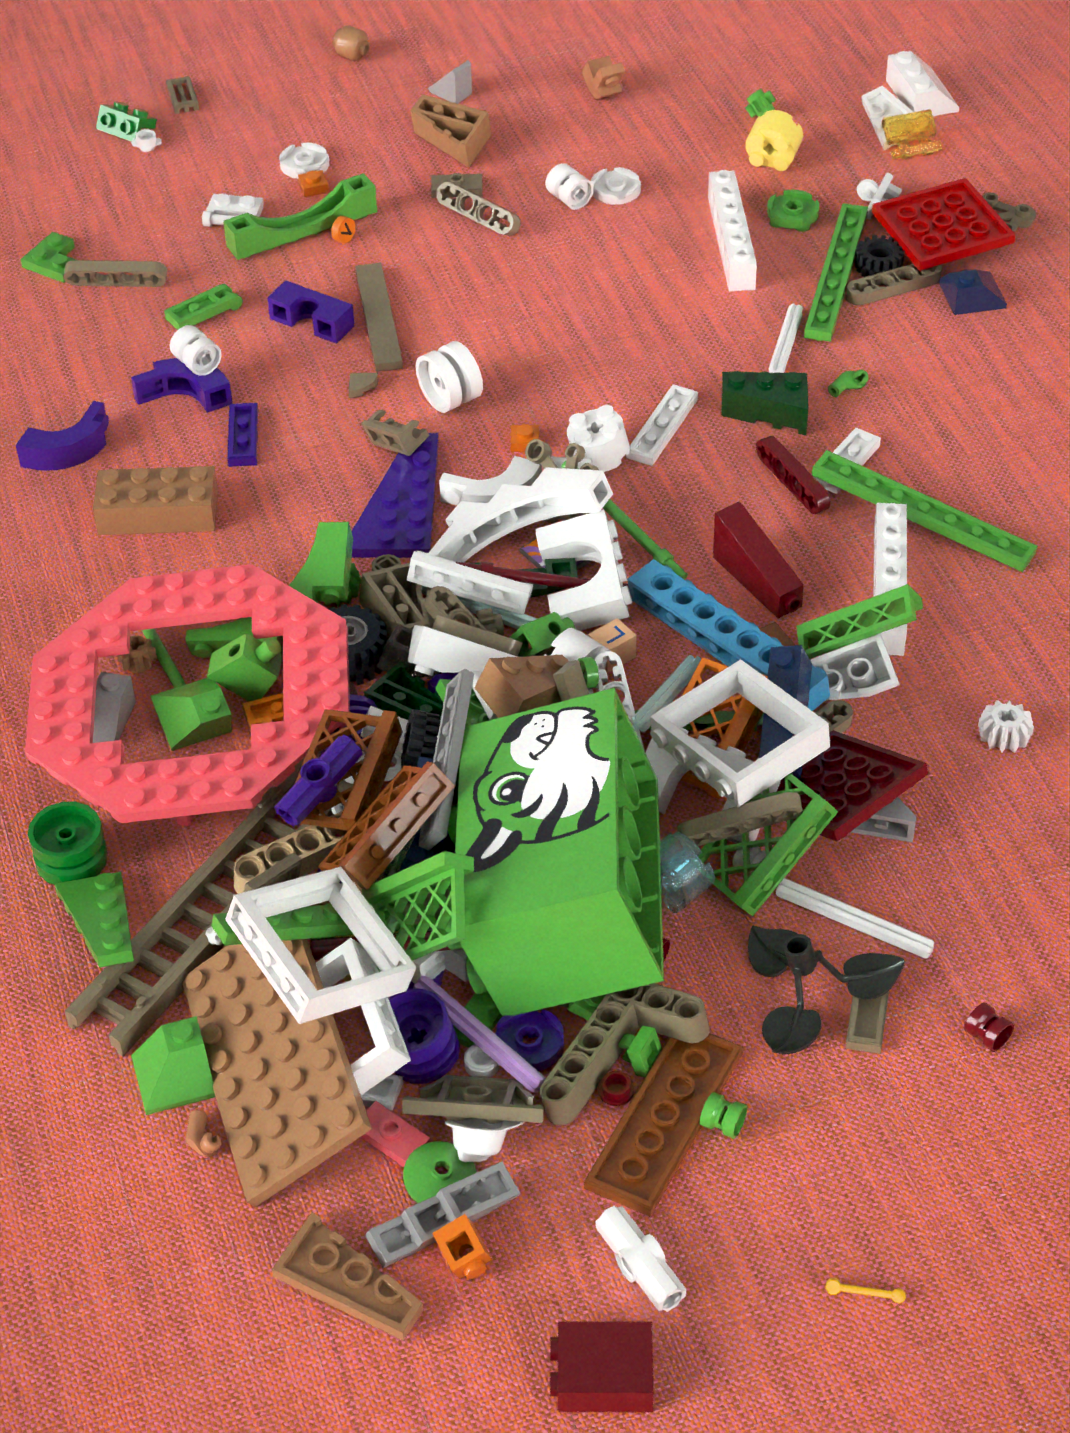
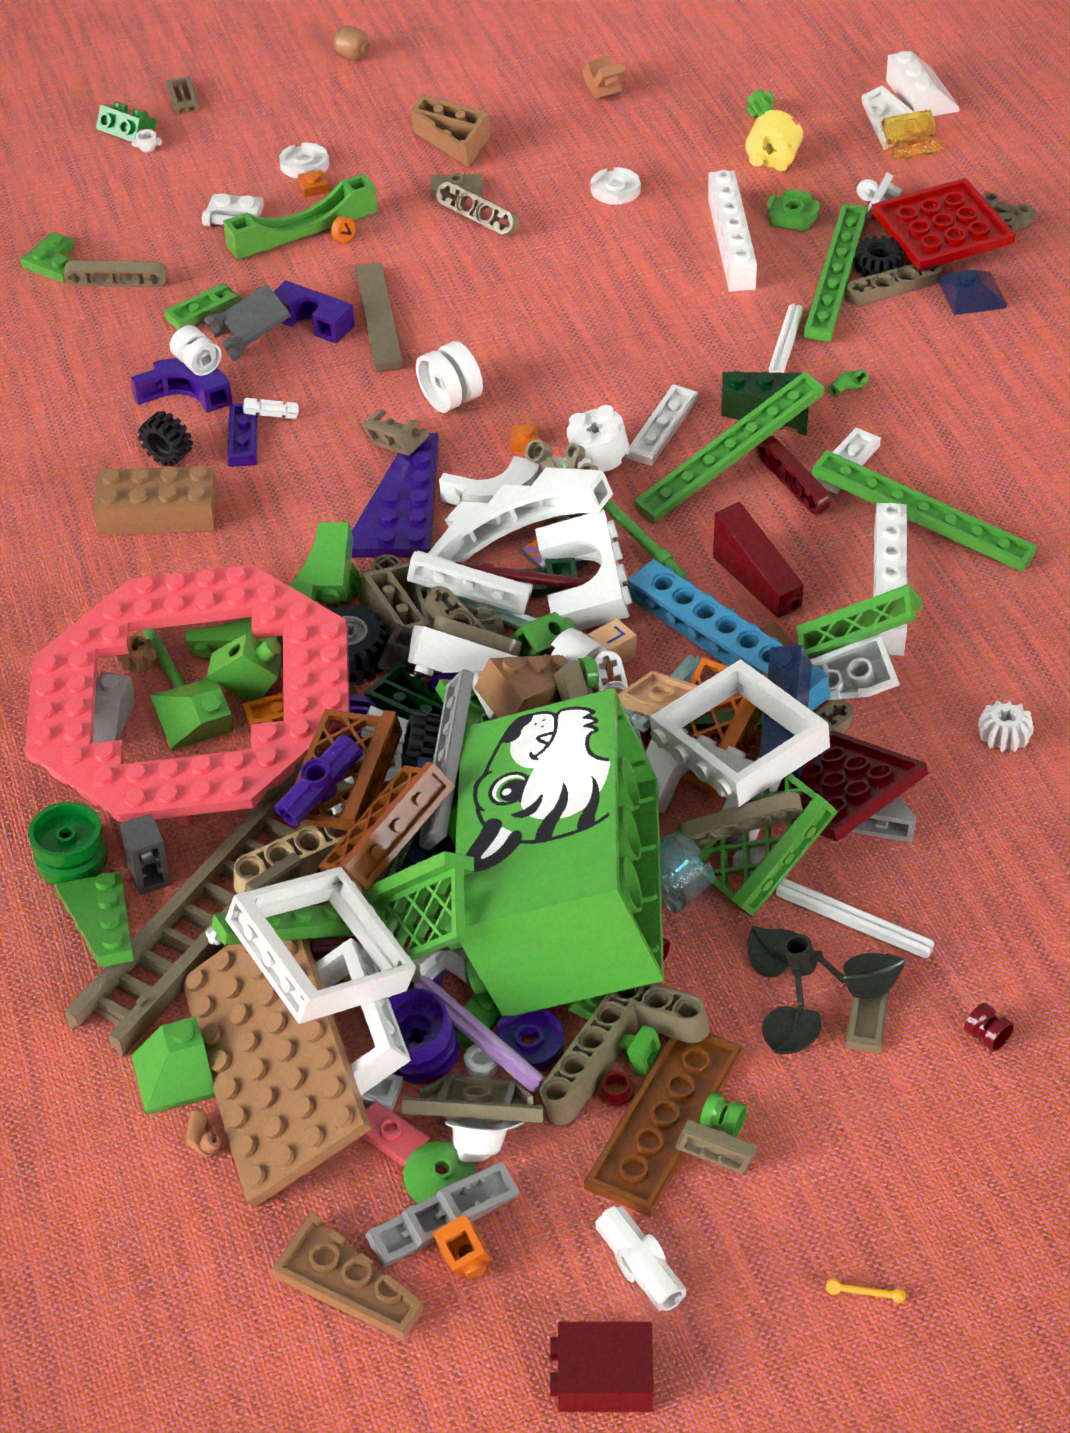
(65, 447): dark purple arch -> none
(145, 854): none -> dark grey brick
(165, 438): none -> black tyre
(248, 320): none -> dark grey flag
(270, 408): none -> white axle
(361, 382): dark tan tile -> none
(455, 85): light grey slope -> none
(569, 186): white wheel -> none
(653, 693): none -> light nougat tile
(716, 1146): none -> dark tan plate
(729, 447): none -> bright green plate

